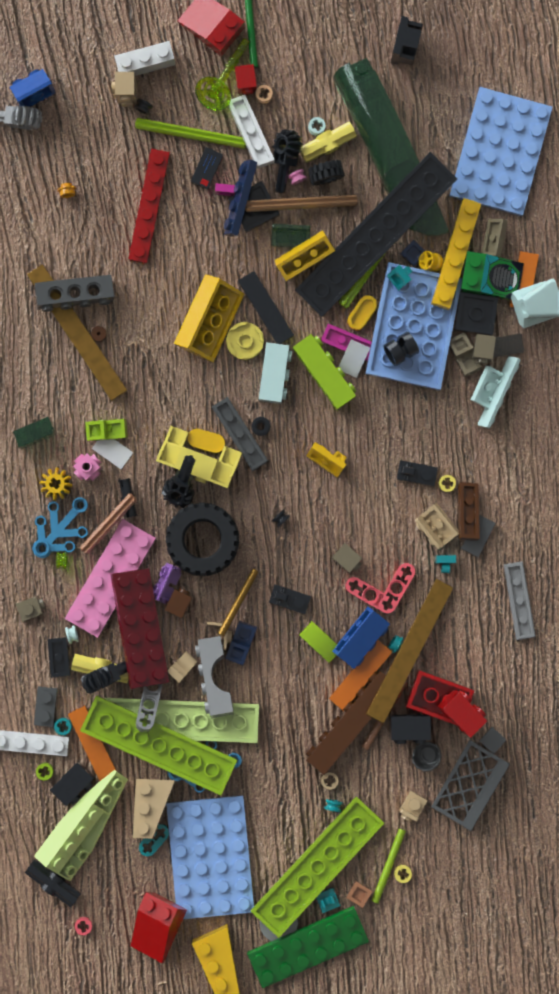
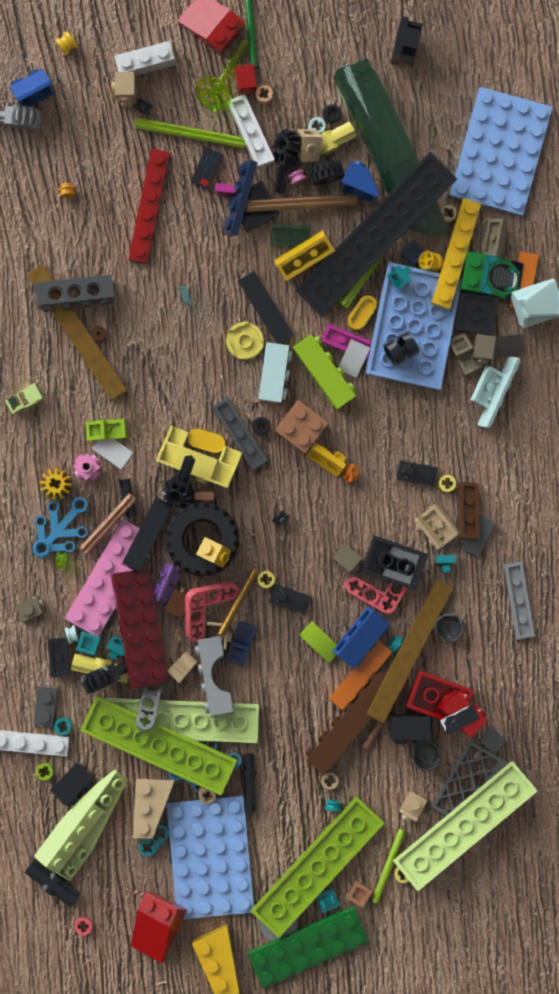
(24, 399): none -> yellowish green leg
(34, 433): clear green panel -> none
(66, 43): none -> yellow wheel
(88, 643): none -> teal tile
(93, 747): orange tile -> none
(116, 647): none -> teal tile
(147, 534): none -> black tile
(185, 295): none -> clear light blue tile
(202, 601): none -> coral beam
(204, 495): none -> nougat plate
(206, 800): none -> tan bush
(209, 318): yellow slope -> none
(214, 552): none -> yellow bracket
(249, 782): none -> black pin
(269, 574): none -> light yellow bush
(301, 427): none -> nougat brick
(310, 145): none -> tan bracket
(332, 108): none -> black plate
(350, 473): none -> orange plate
(359, 182): none -> blue slope
(393, 562): none -> black slope
(449, 627): none -> dark grey hair
(454, 212): none -> tan bush
(459, 719): none -> black sticker
(465, 825): none -> yellowish green plate

